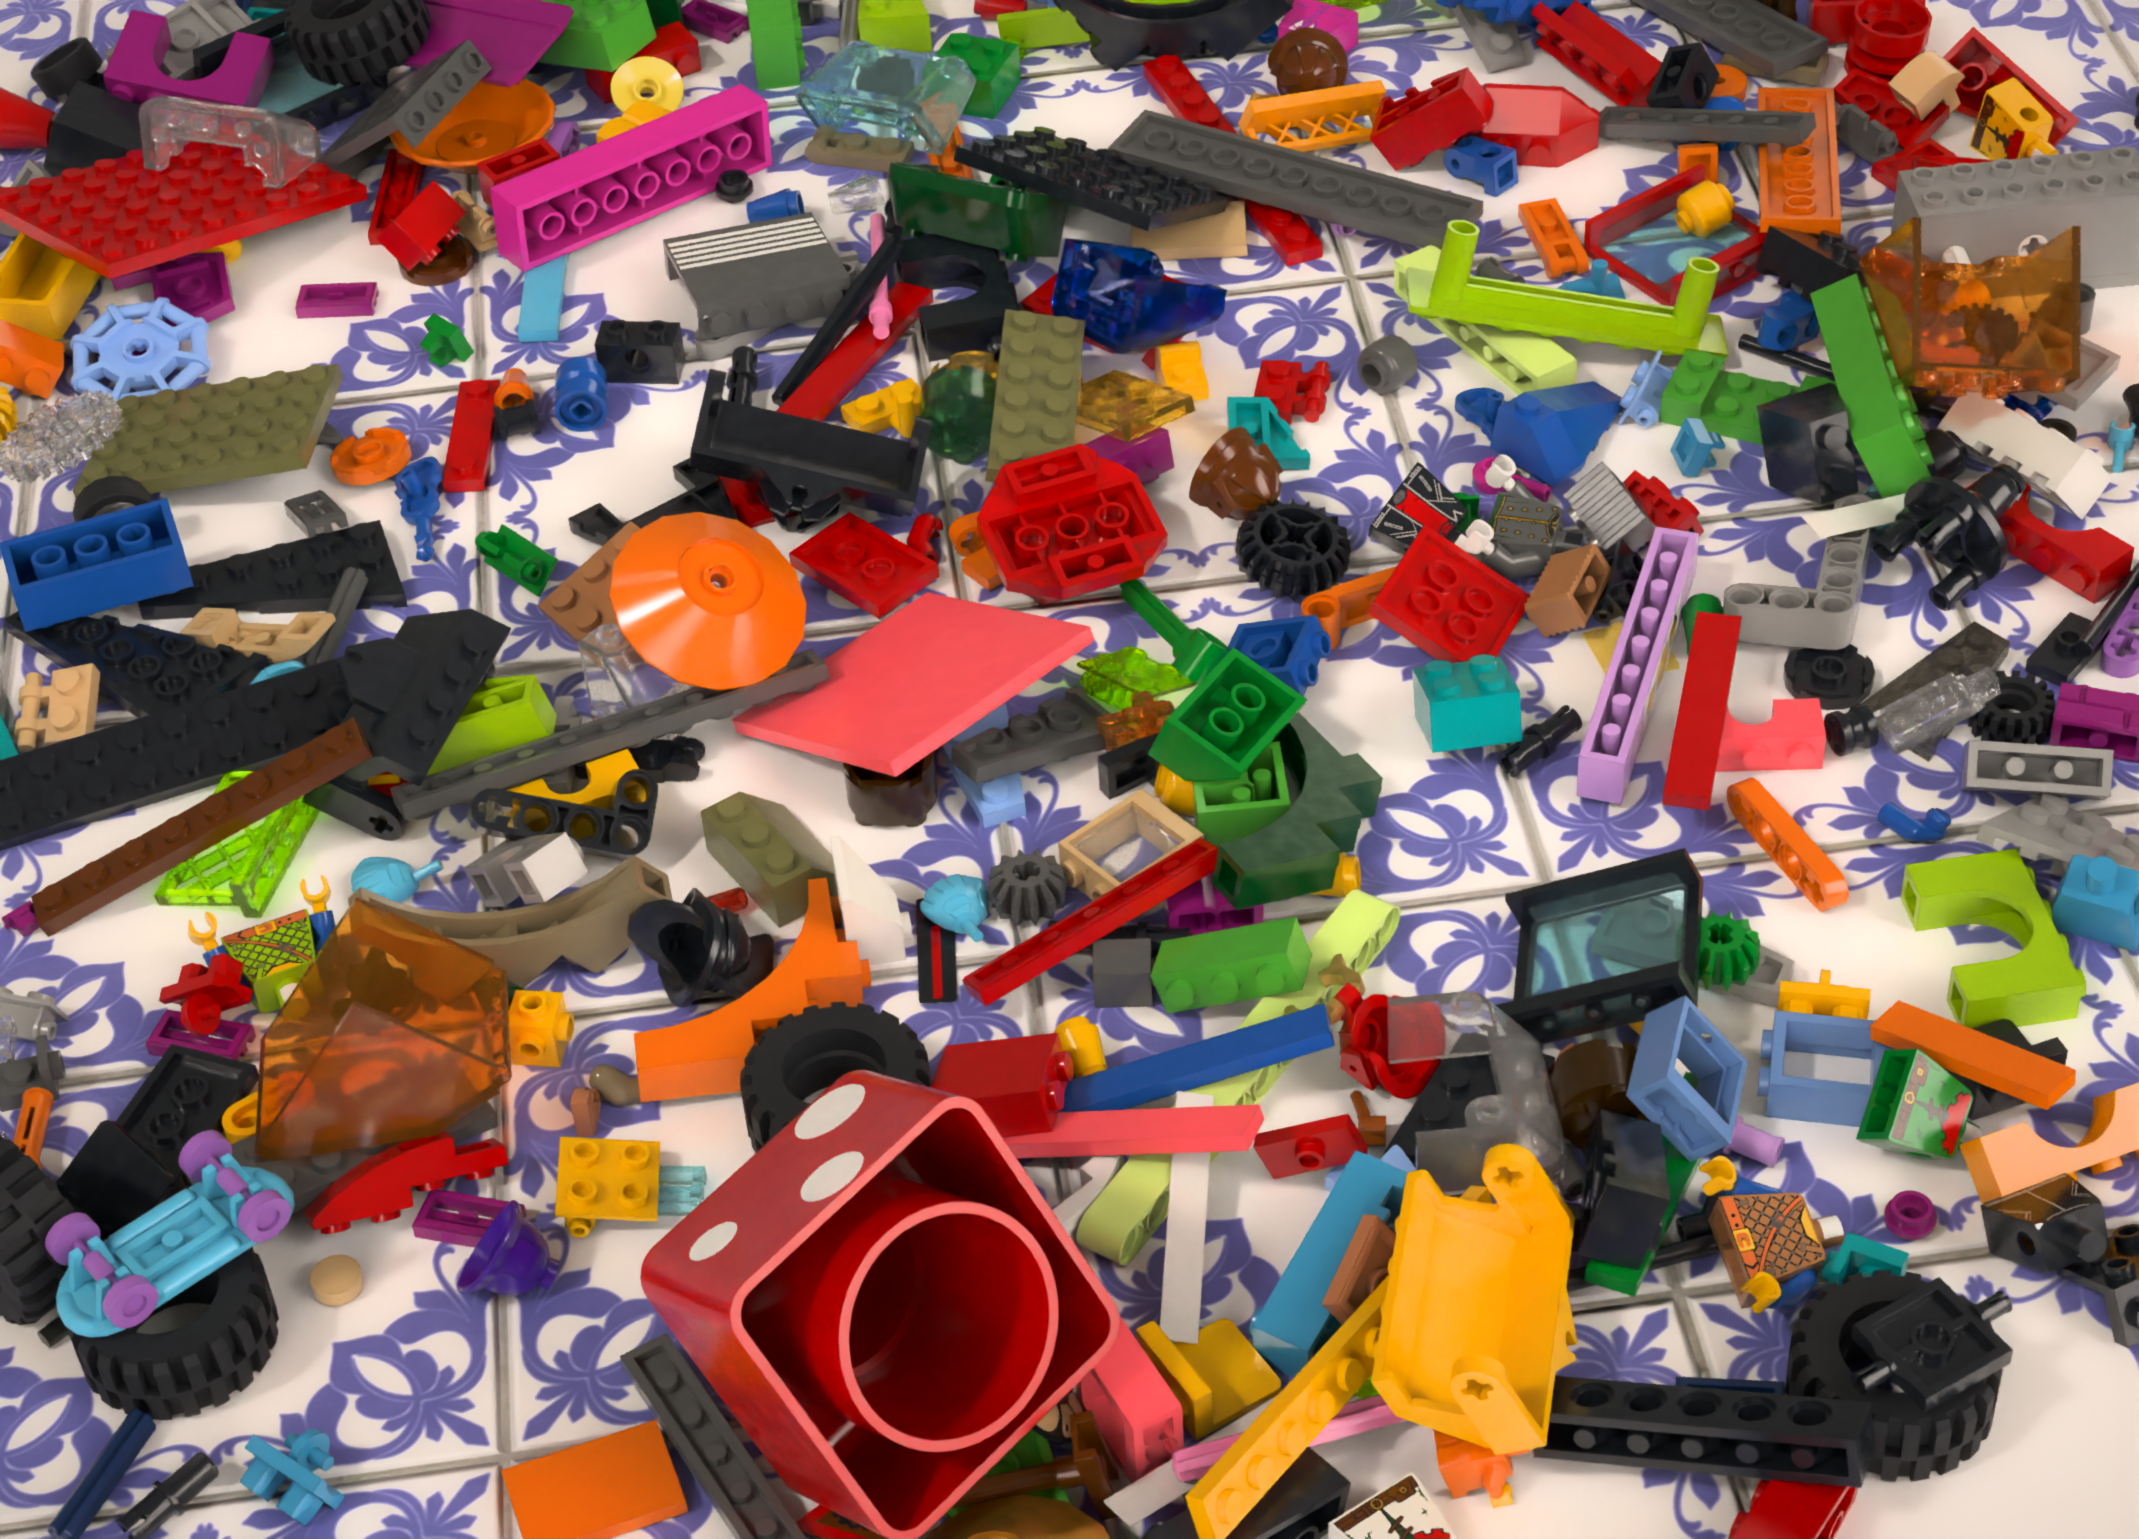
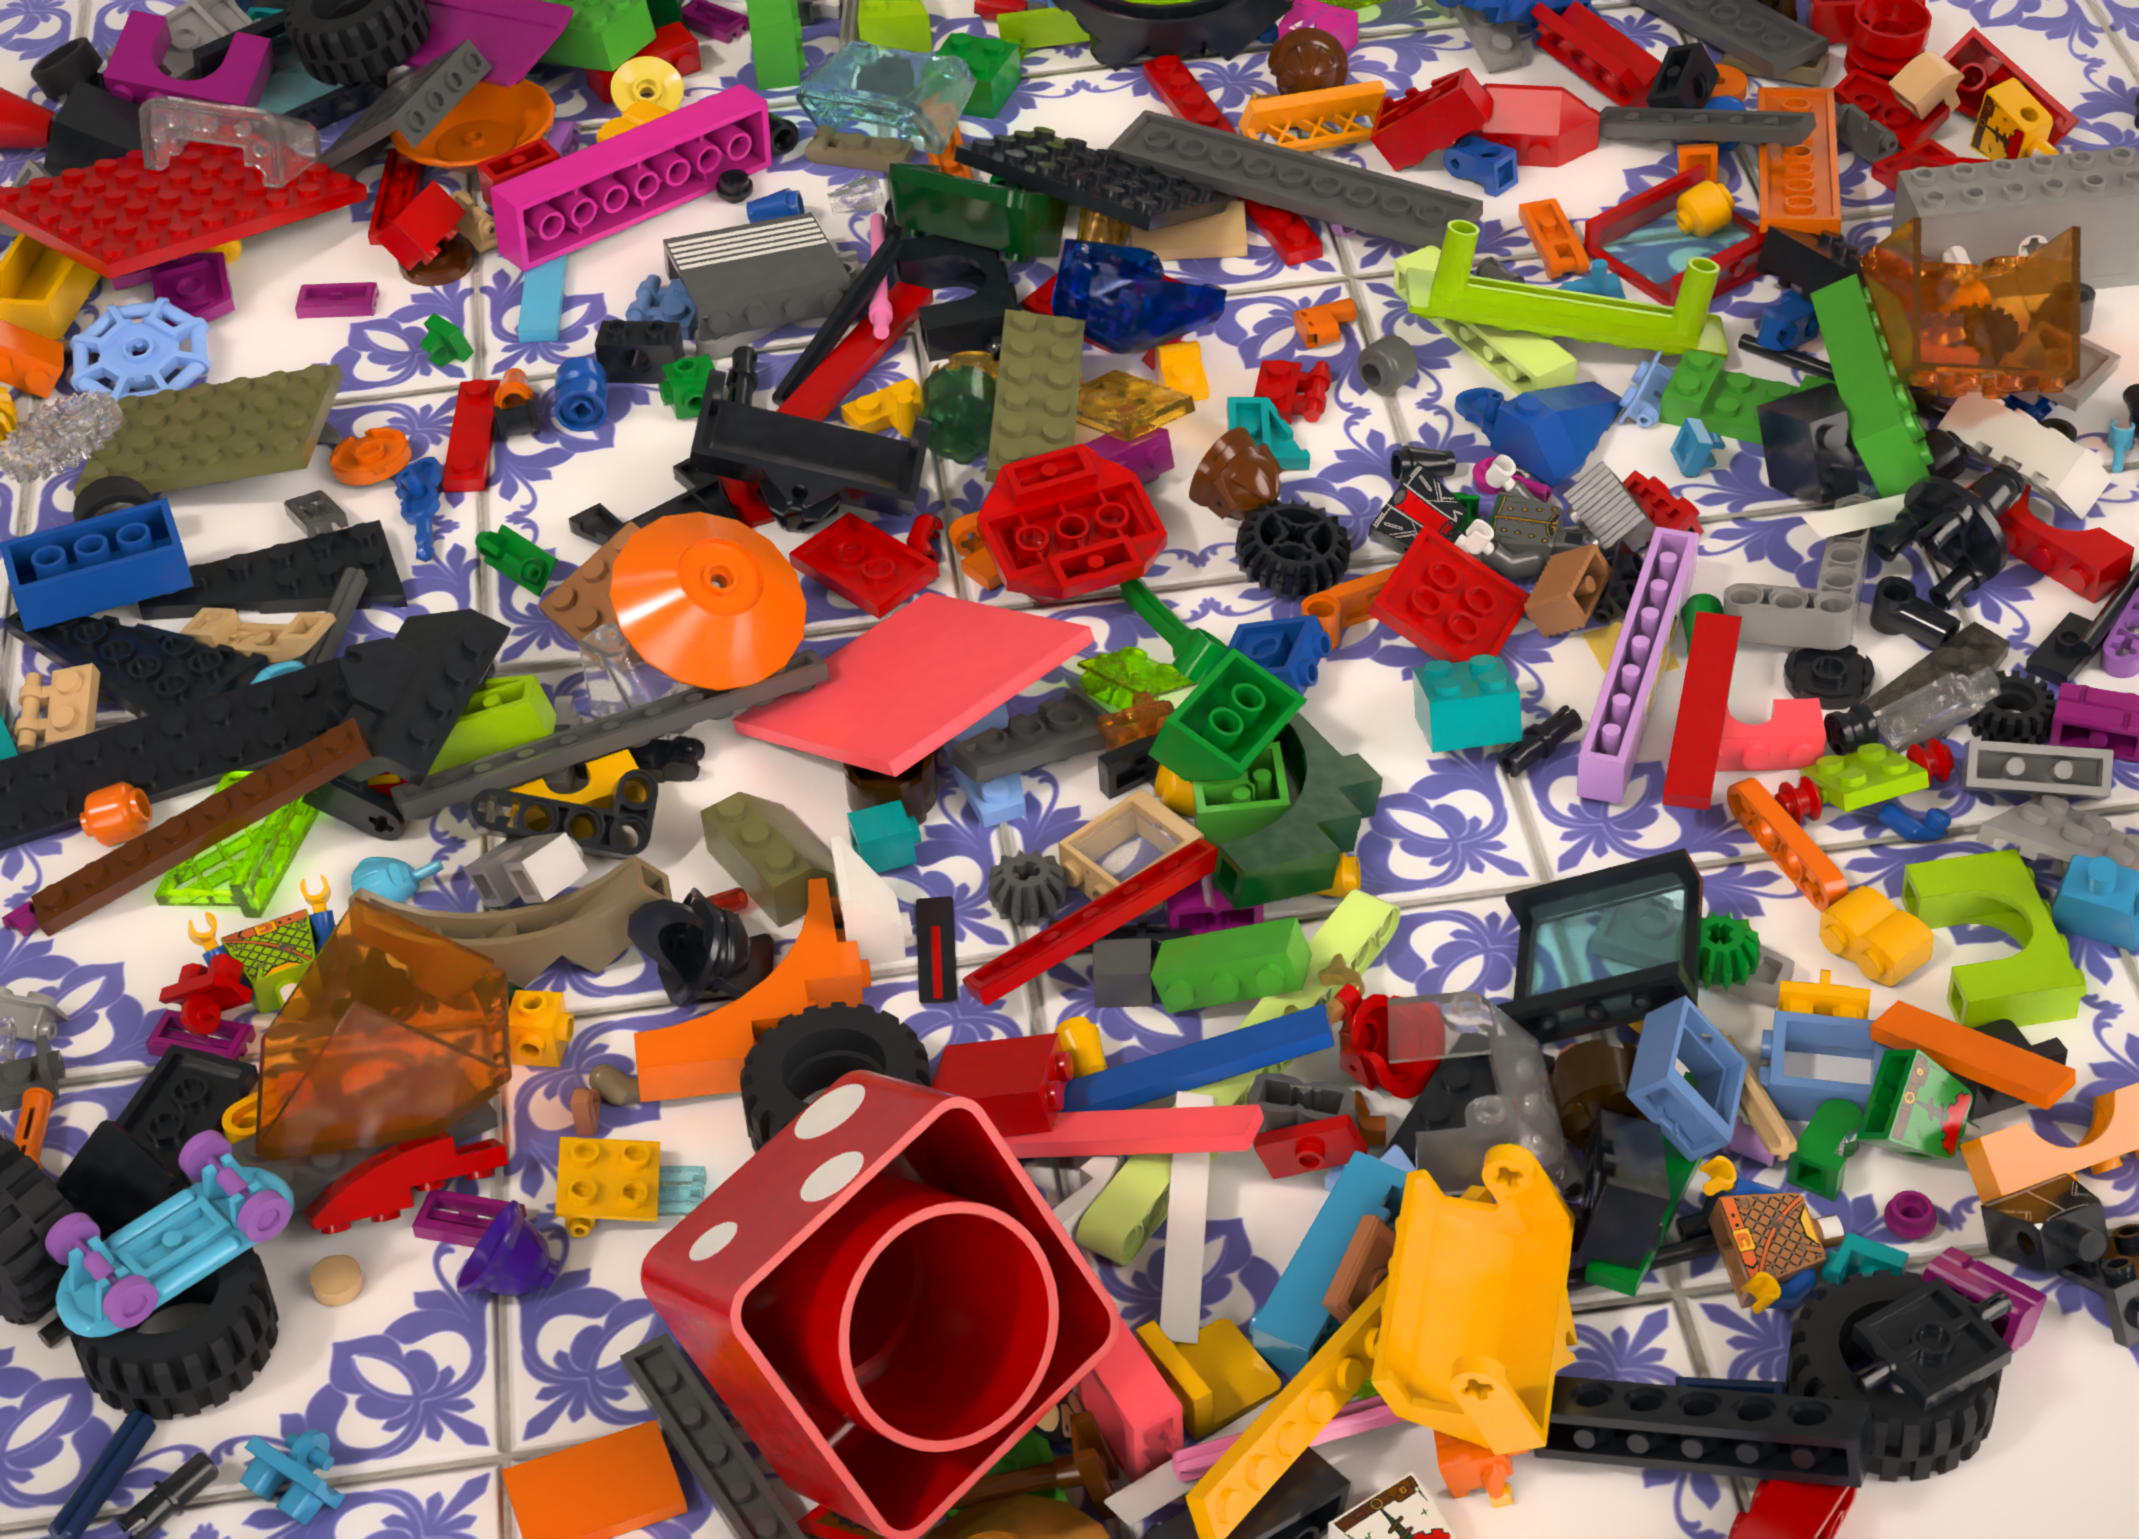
(116, 814): none -> orange head
(672, 304): none -> medium blue plate
(685, 385): none -> green brick
(782, 134): none -> black cone
(884, 836): none -> teal brick
(957, 904): medium azure piece -> none
(1101, 228): none -> clear yellow piece
(1291, 1102): none -> flat silver brick
(1321, 323): none -> orange piece
(1435, 461): none -> black cone
(1764, 1115): none -> tan axle
(1824, 1148): none -> green leg
(1864, 778): none -> lime plate
(1876, 936): none -> yellow brick
(1900, 611): none -> black piece
(1980, 1281): none -> magenta brick

